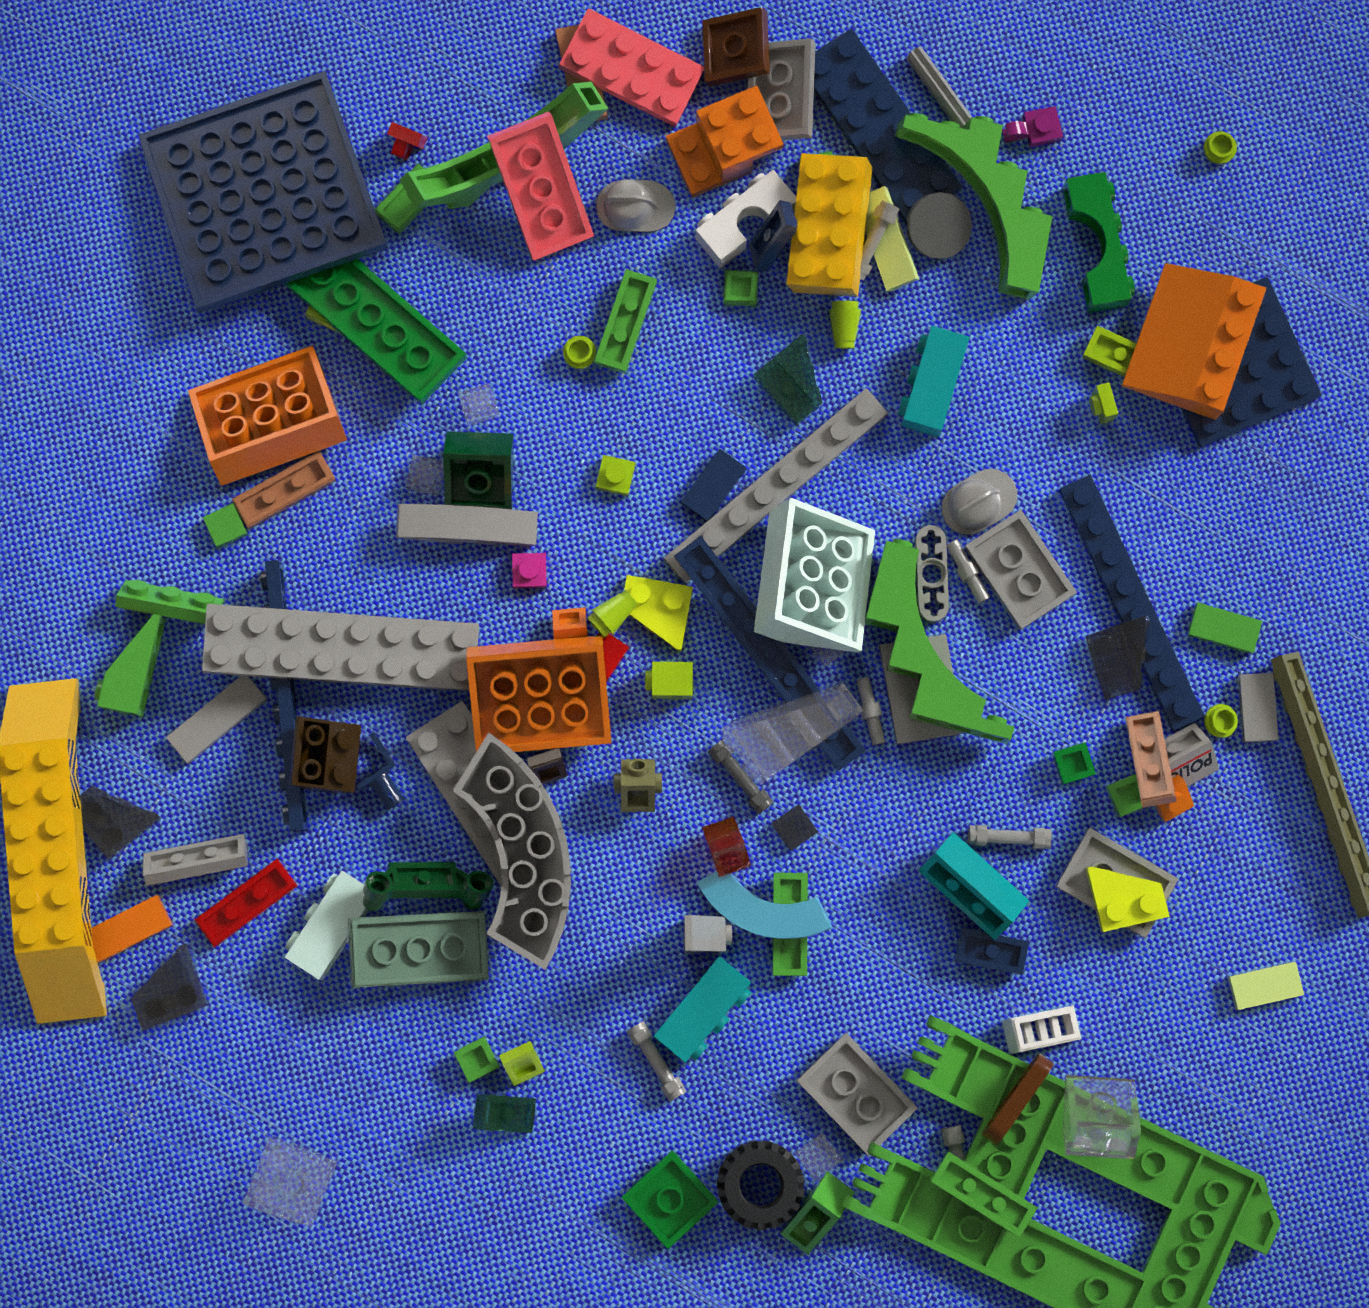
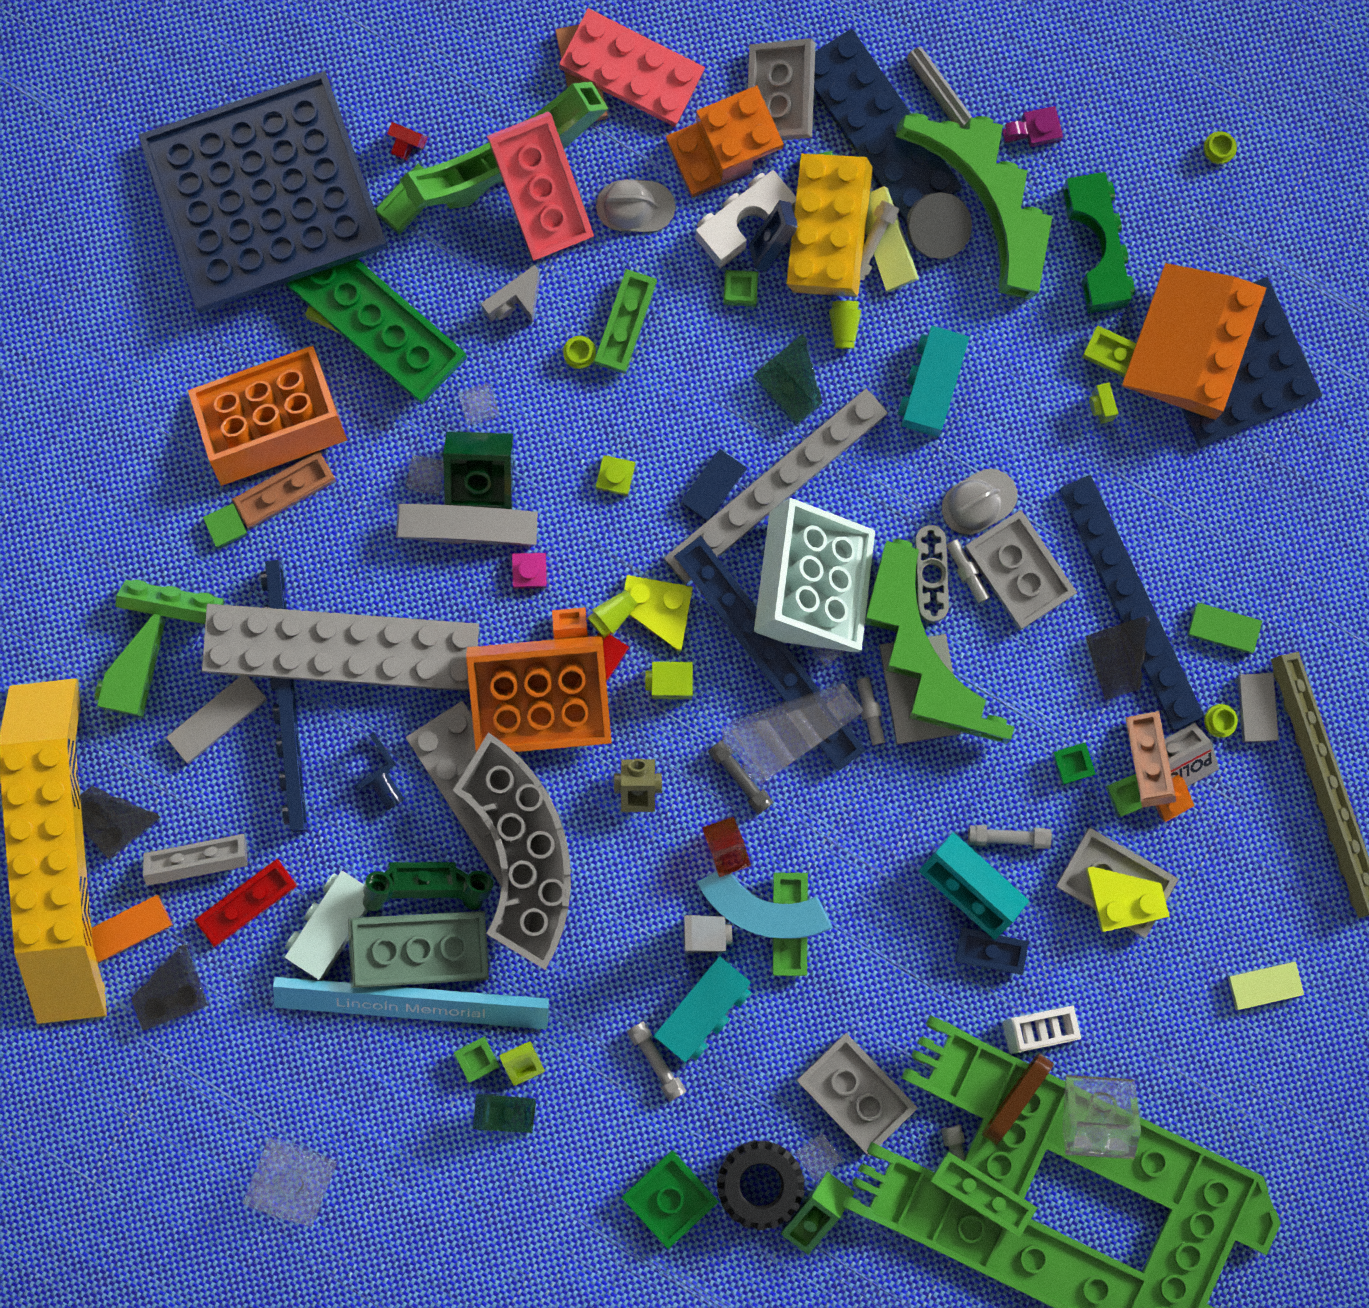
(324, 755): dark brown slope -> none
(411, 1003): none -> medium azure tile
(520, 290): none -> light grey slope
(548, 766): dark brown tile -> none
(736, 46): reddish brown plate -> none
(794, 828): clear smoke tile -> none

